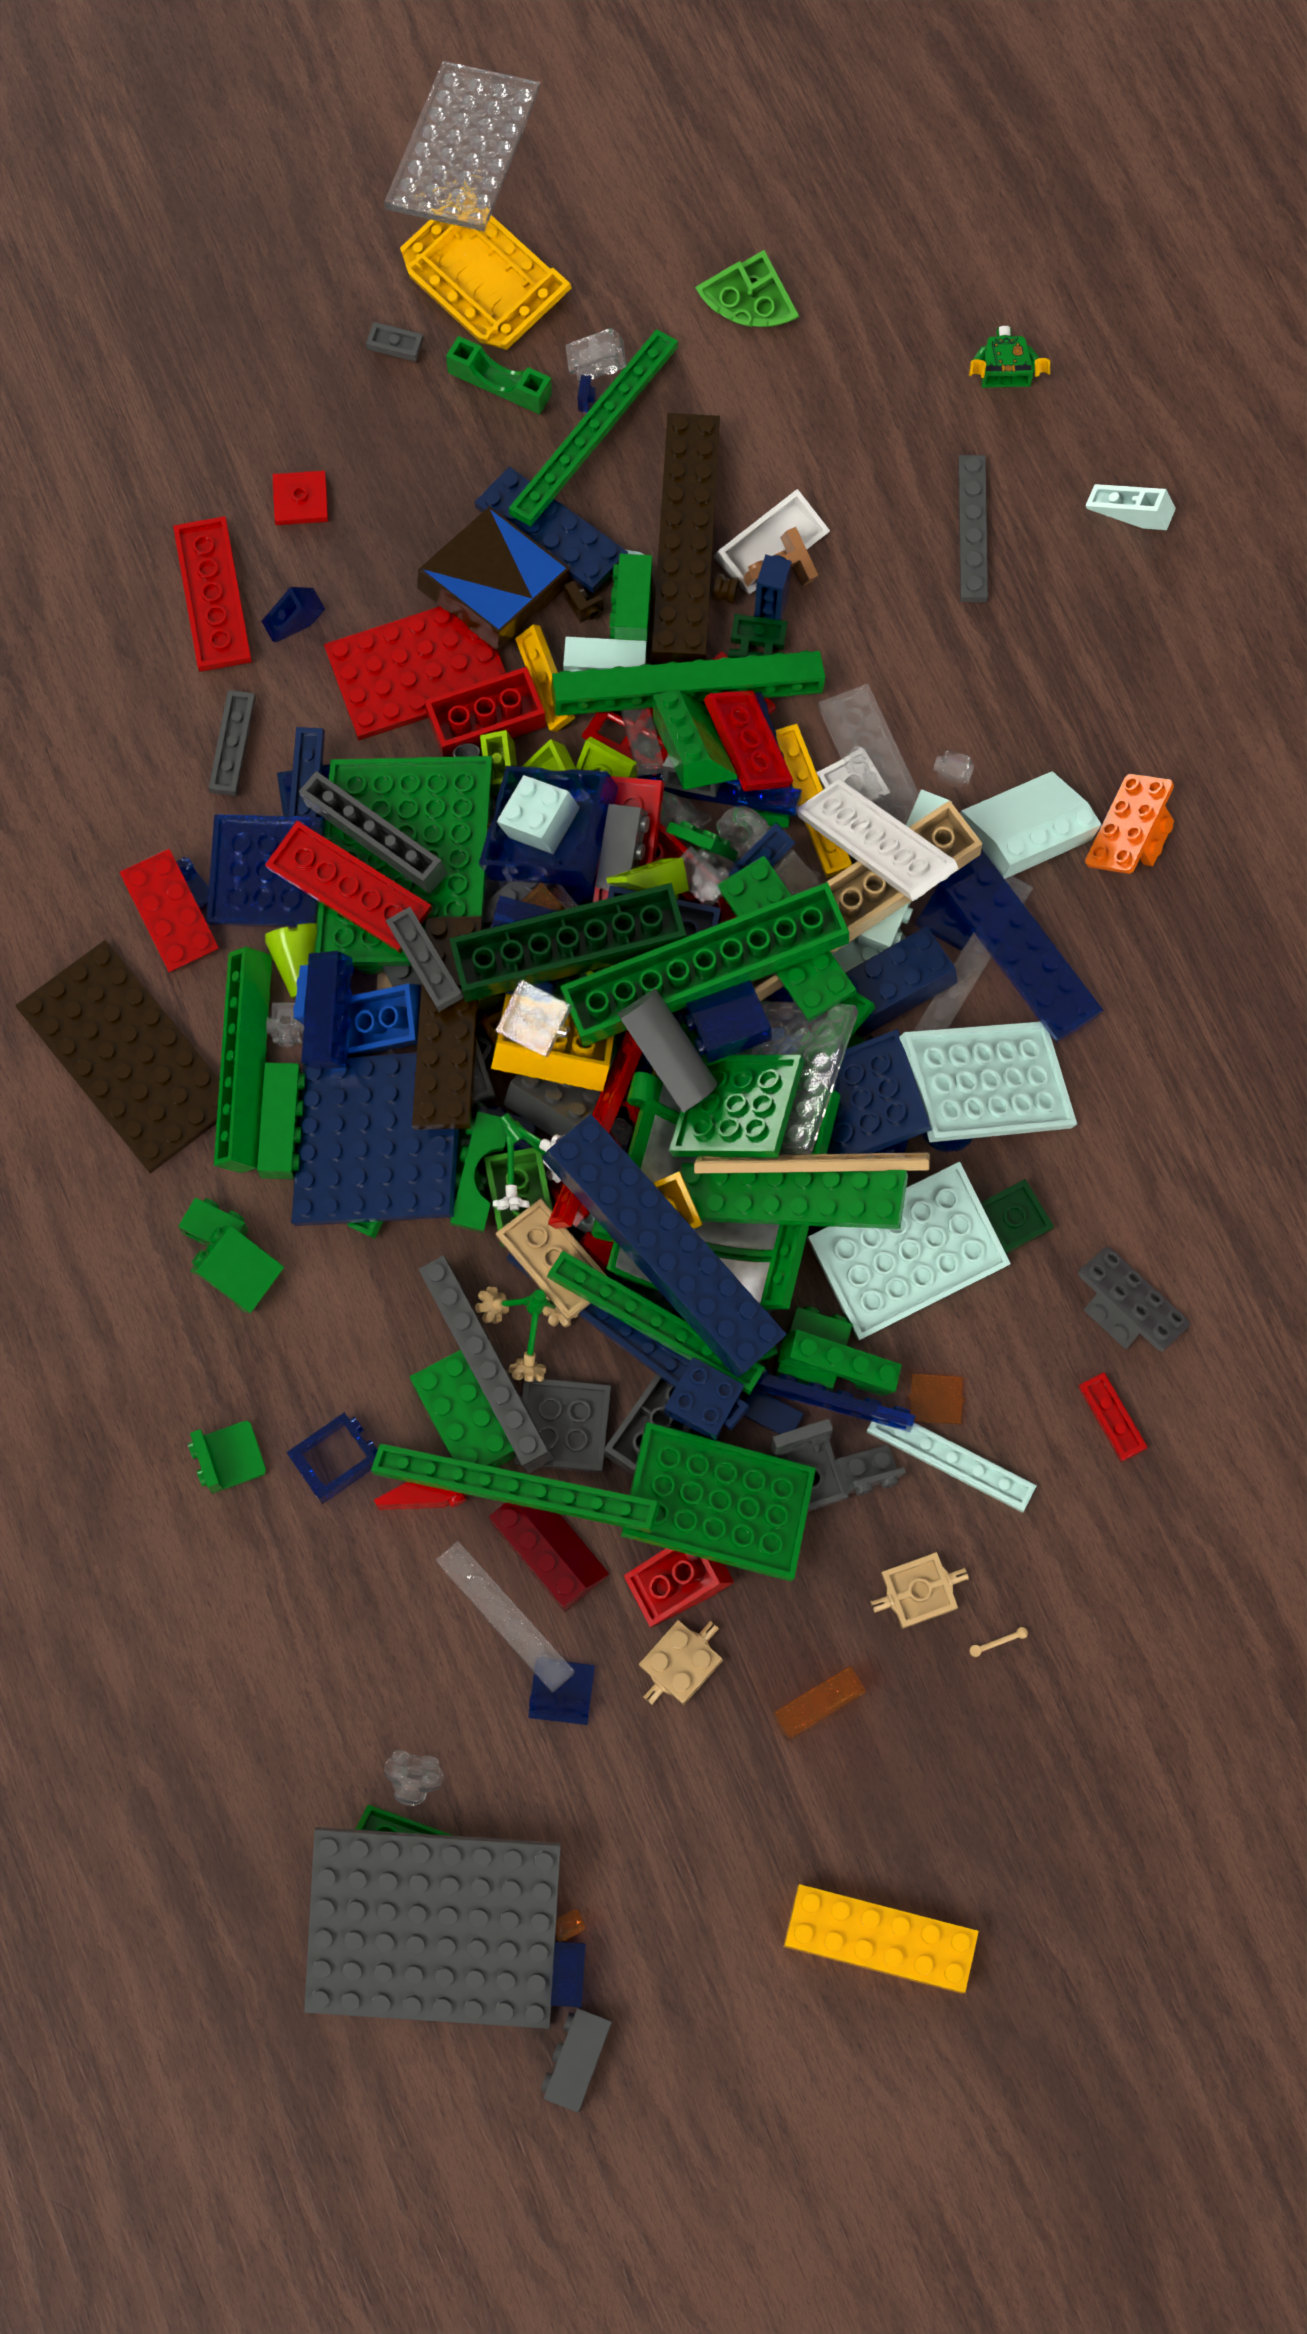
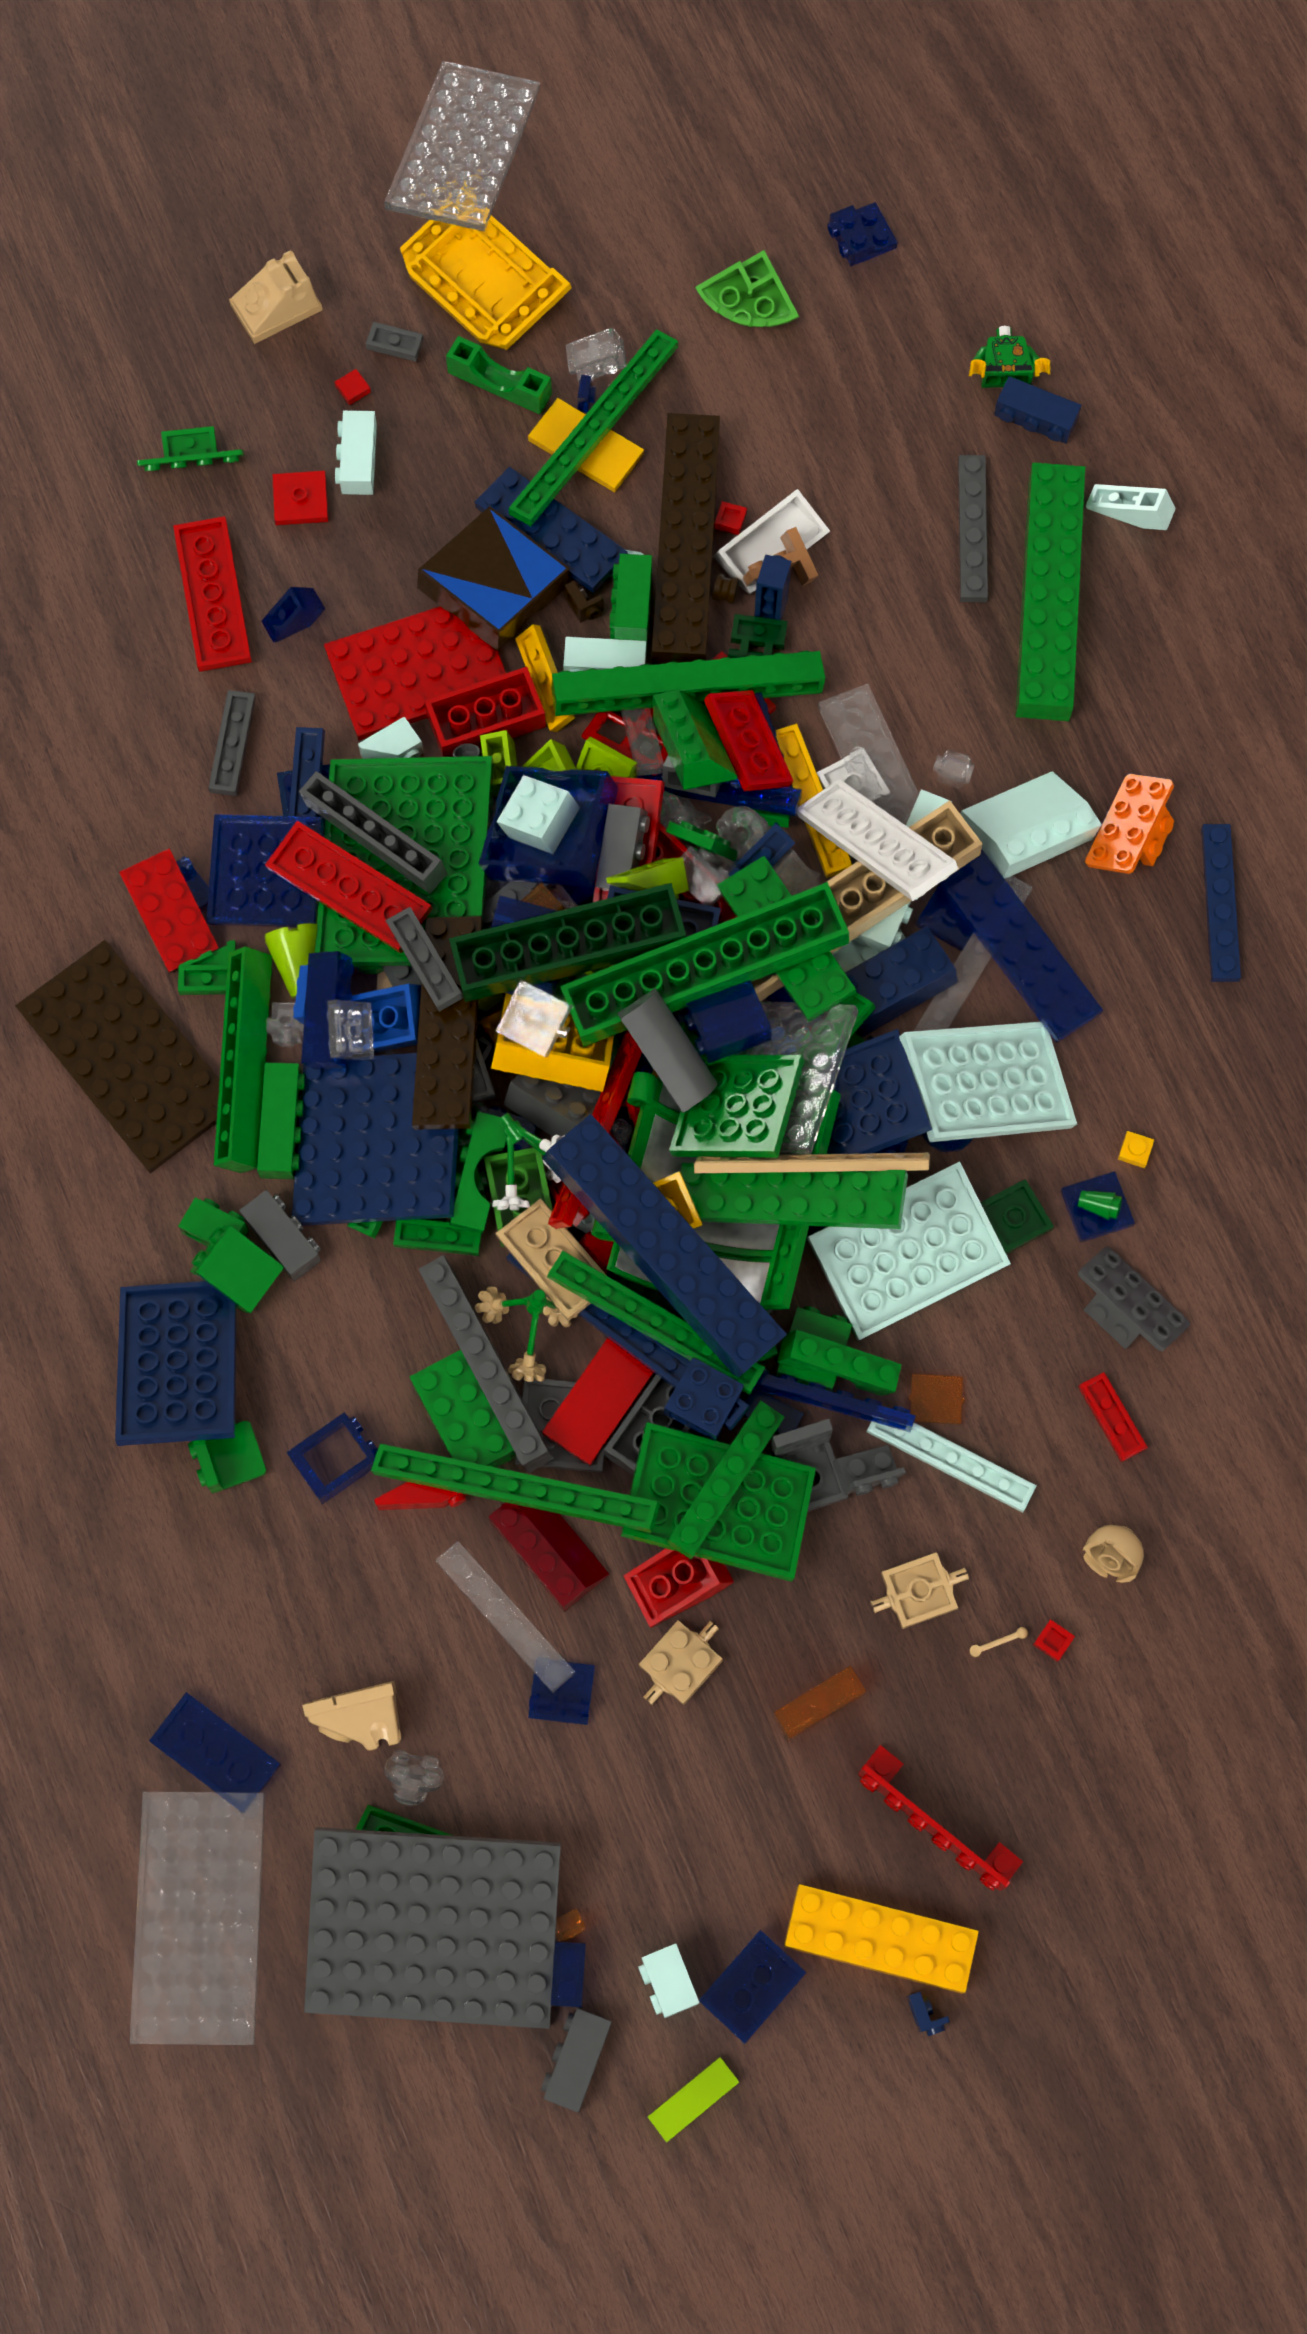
(175, 1364): none -> dark blue plate
(190, 446): none -> green bracket
(198, 1918): none -> clear plate
(207, 973): none -> green wing
(213, 1749): none -> clear blue plate
(275, 298): none -> tan piece
(281, 1234): none -> dark grey brick
(350, 1030): none -> clear plate
(352, 387): none -> red tile
(356, 452): none -> light aqua brick
(358, 1715): none -> tan piece
(392, 742): none -> light aqua slope
(436, 1237): none -> green plate
(598, 1402): none -> red tile
(608, 462): none -> yellow tile
(669, 1981): none -> light aqua brick
(693, 2099): none -> lime tile
(725, 1480): none -> green plate
(730, 518): none -> red plate
(752, 1987): none -> clear blue brick
(861, 233): none -> clear blue plate
(921, 2010): none -> dark blue bracket
(994, 1870): none -> red bracket
(1037, 410): none -> dark blue brick
(1050, 592): none -> green brick
(1054, 1640): none -> red plate
(1089, 1224): none -> clear blue plate
(1101, 1203): none -> green cone
(1114, 1551): none -> tan cylinder
(1135, 1149): none -> yellow plate
(1220, 903): none -> dark blue plate

